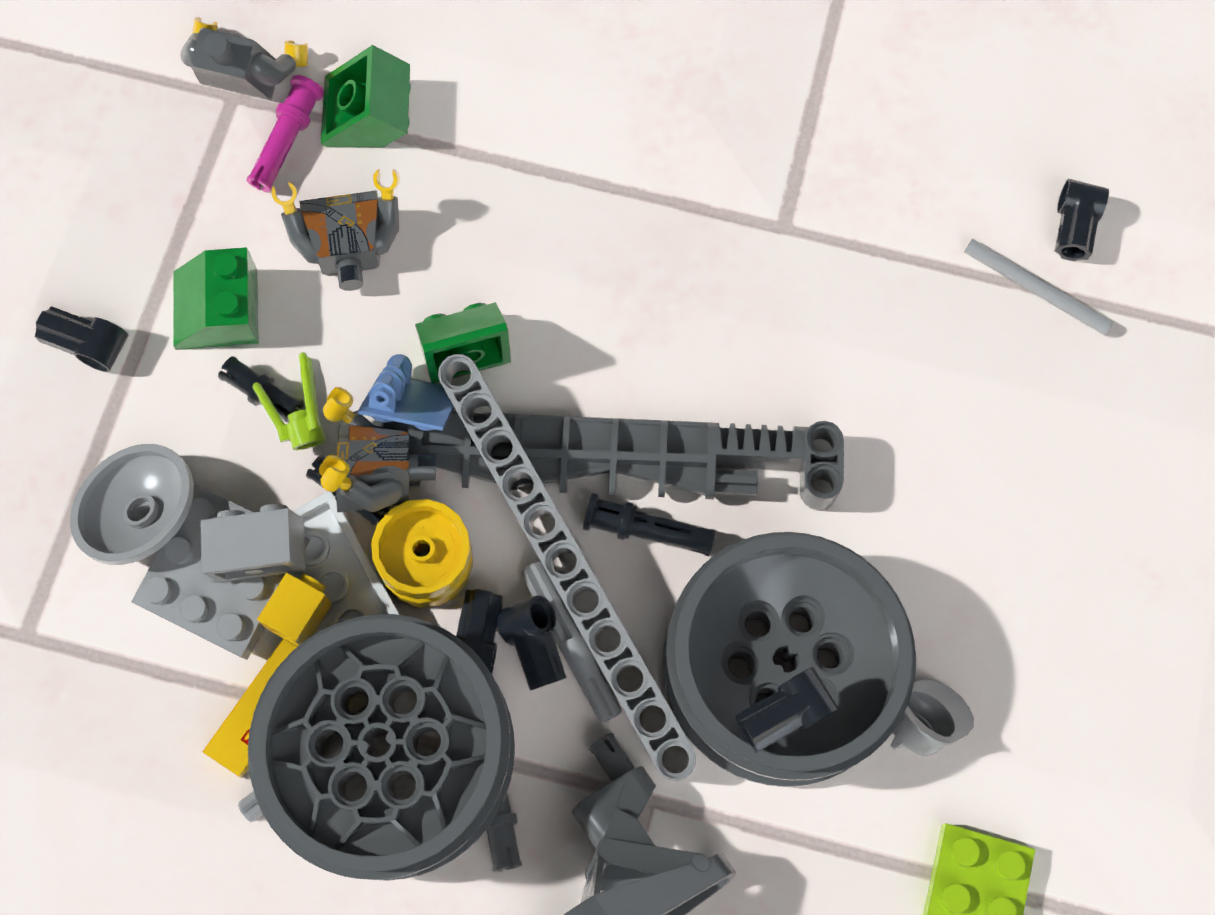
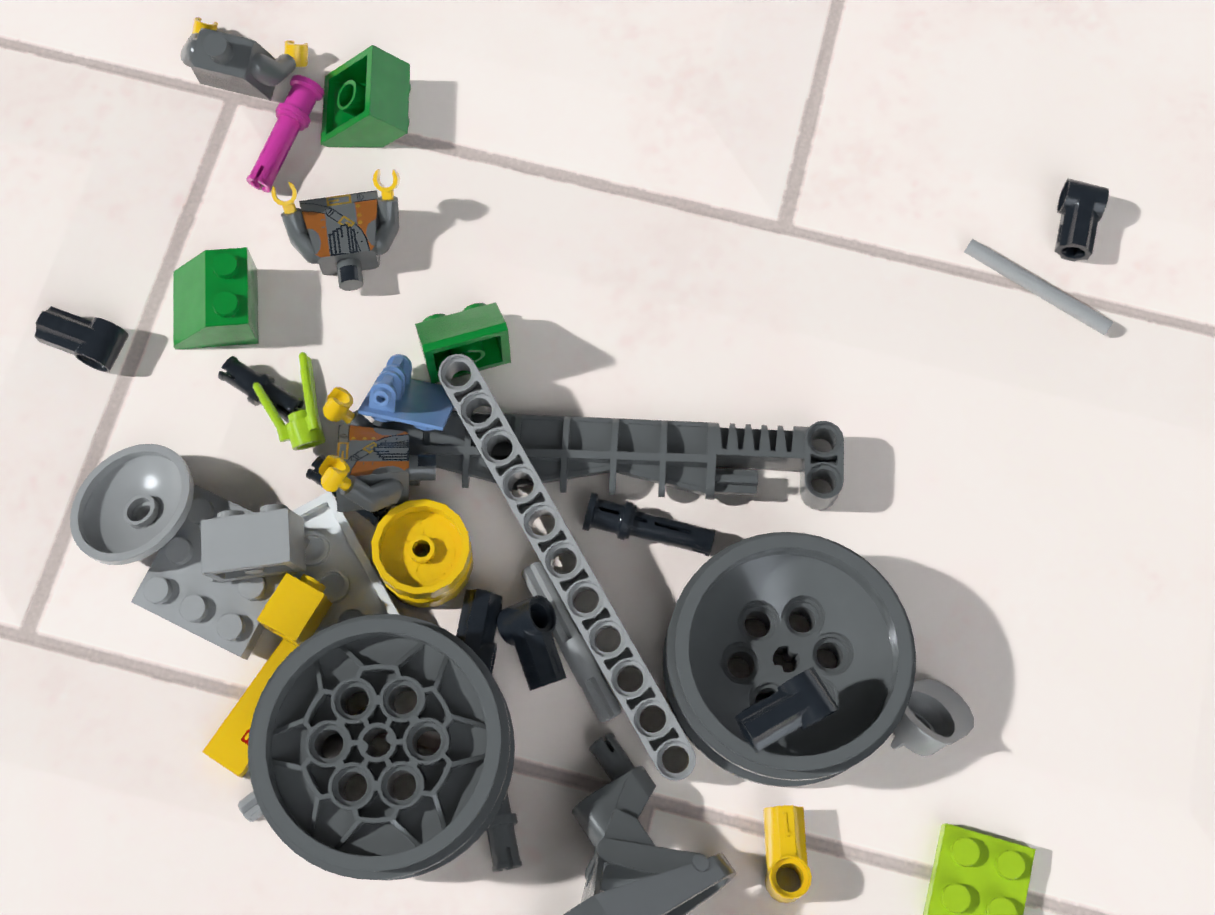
(785, 848): none -> yellow piece

